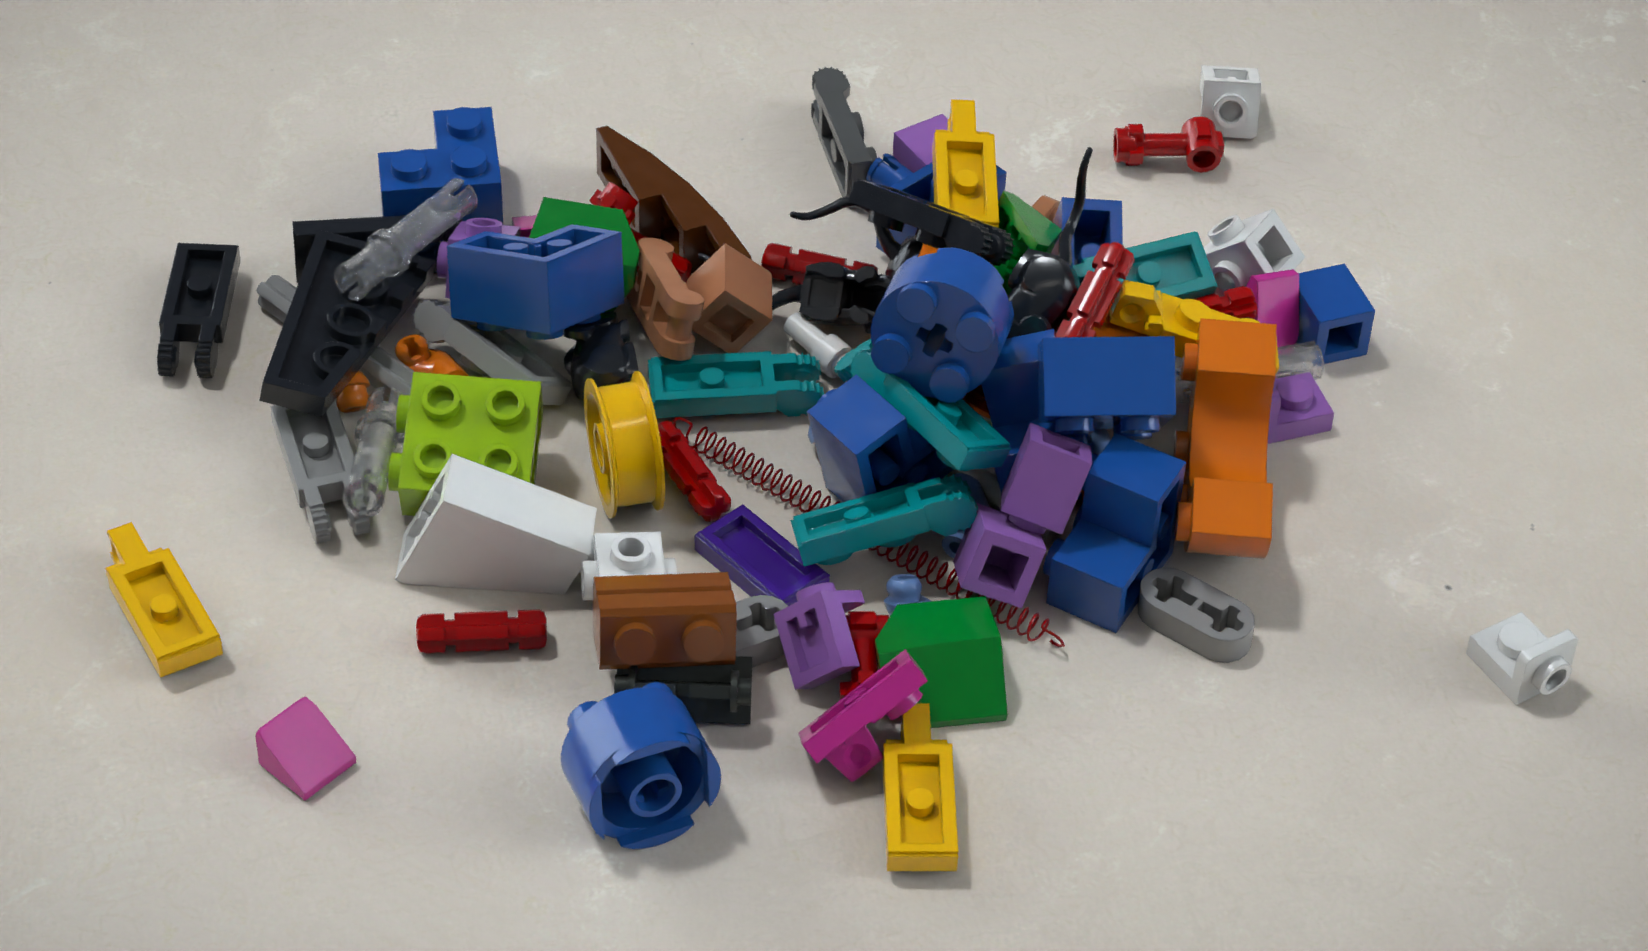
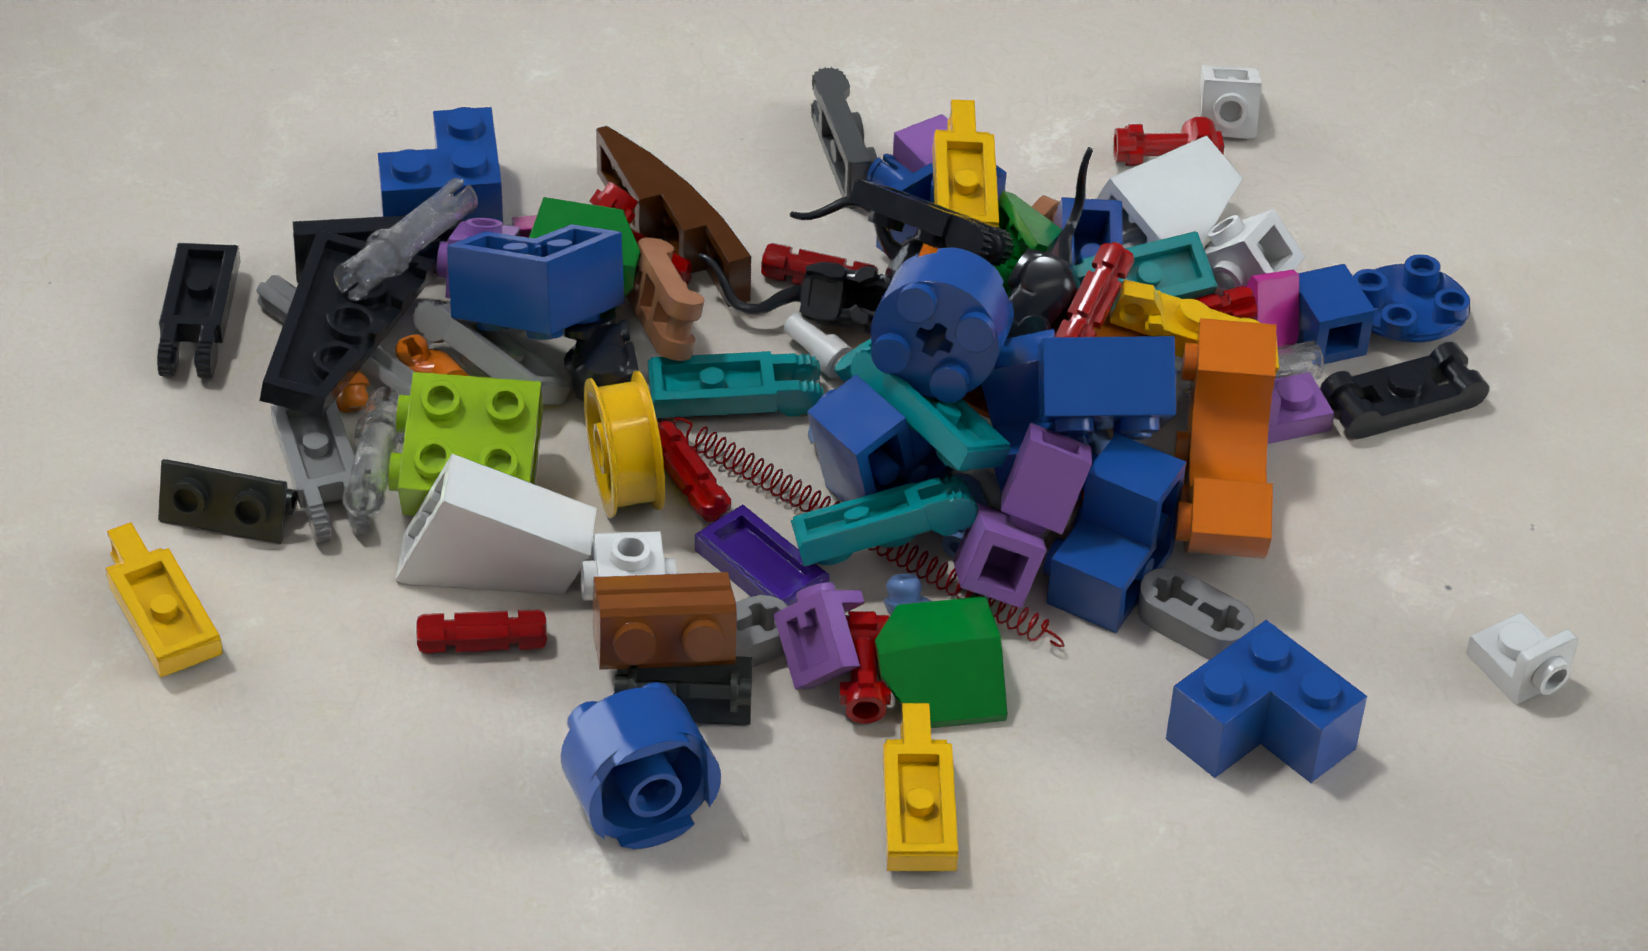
(224, 501): none -> pearl dark grey hinge
(303, 749): dark pink slope -> none
(735, 299): nougat panel -> none
(842, 730): dark pink hinge -> none
(1173, 193): none -> white slope
(1268, 695): none -> blue brick
(1405, 392): none -> black plate
(1414, 300): none -> blue dish

